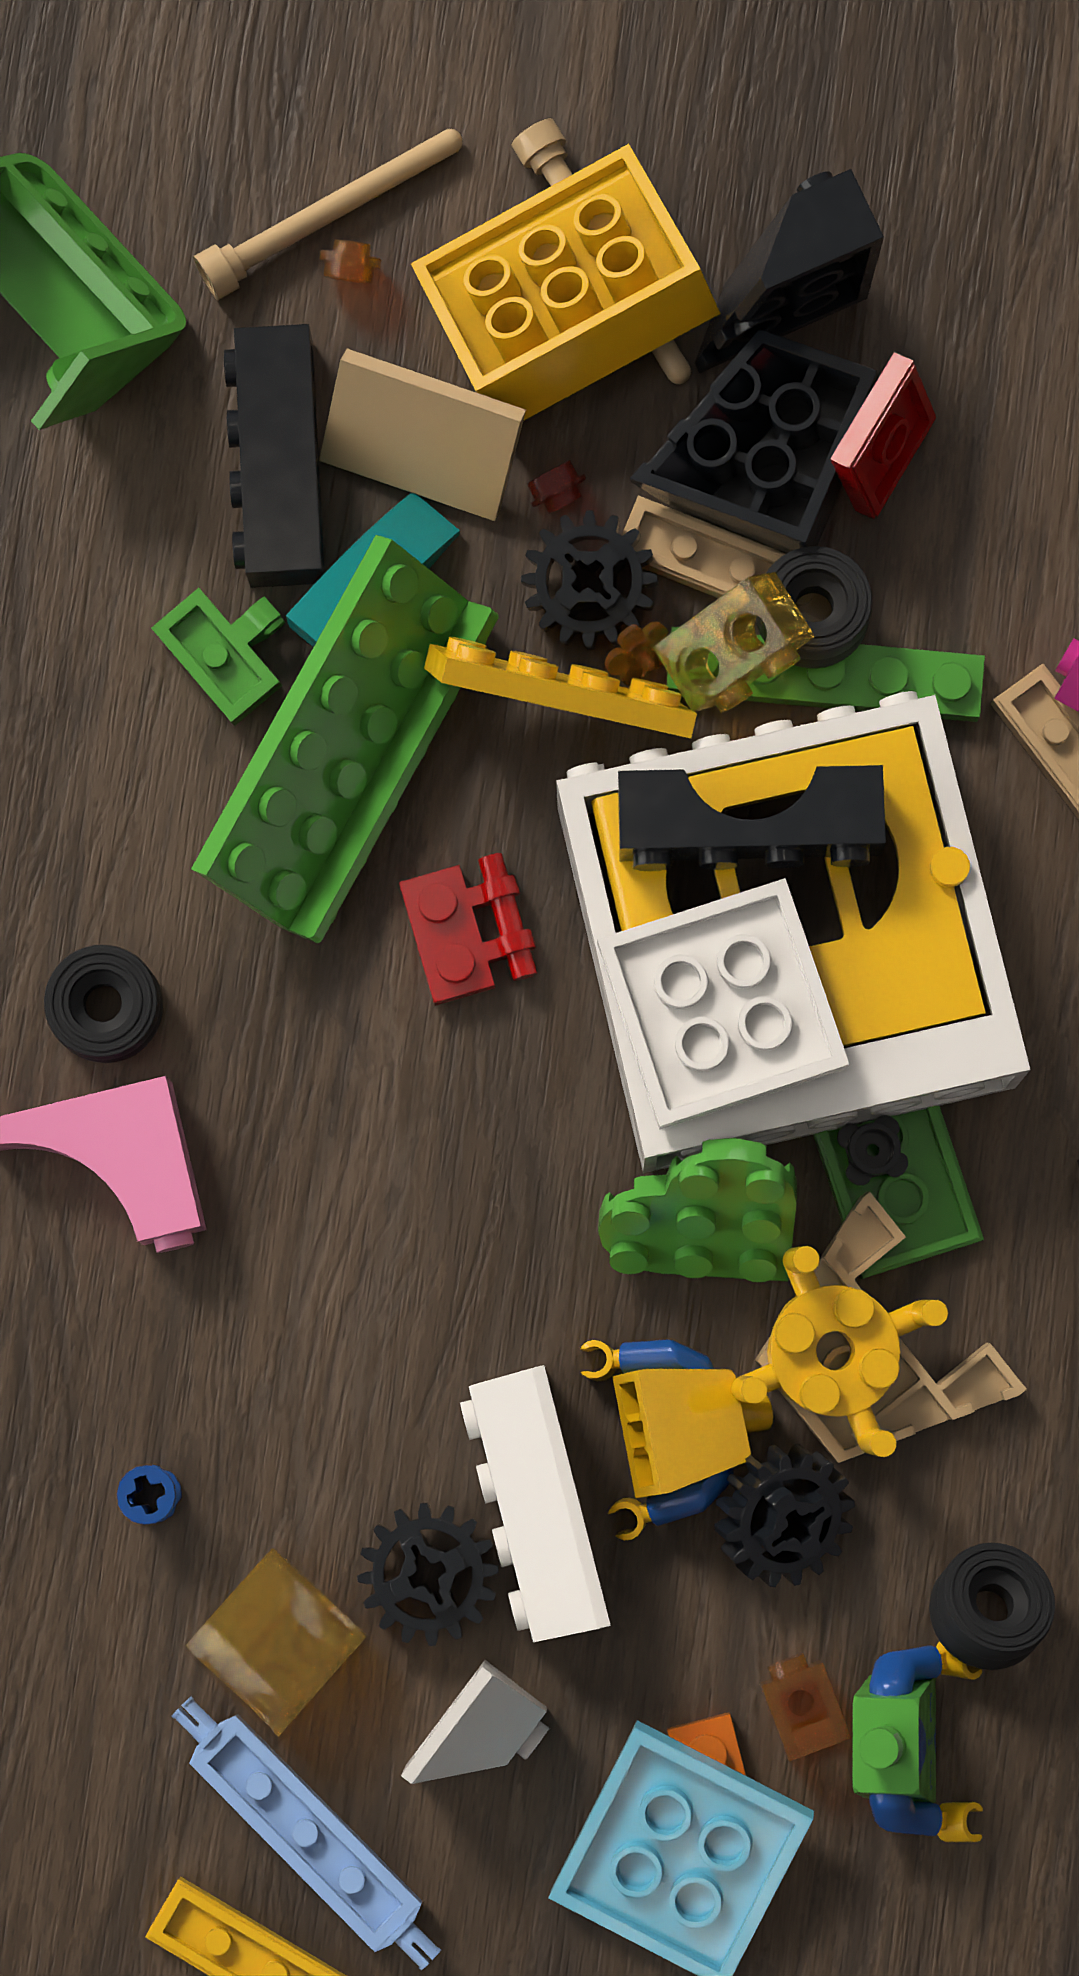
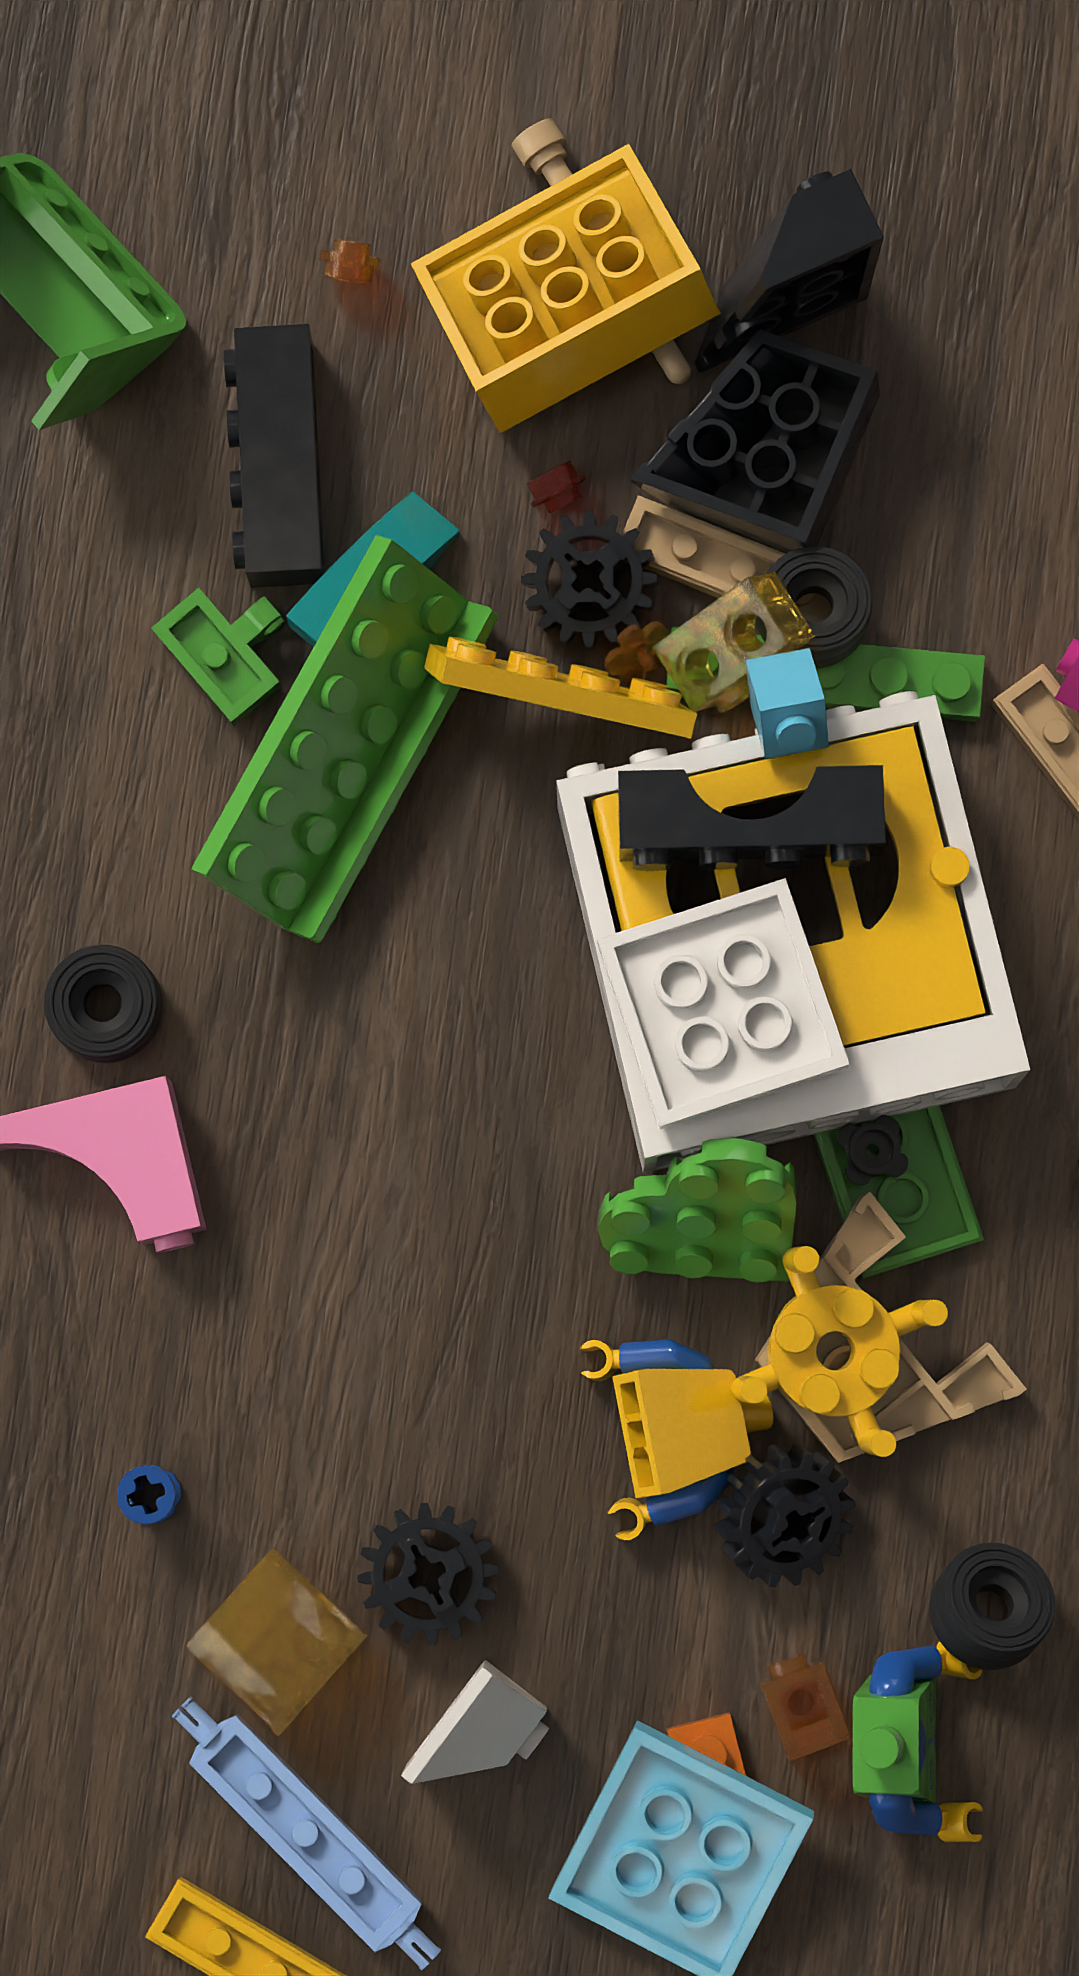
(226, 266): tan piece -> none
(421, 434): tan tile -> none
(448, 932): red plate -> none
(537, 1504): white slope -> none
(787, 703): none -> medium azure brick
(884, 436): red tile -> none

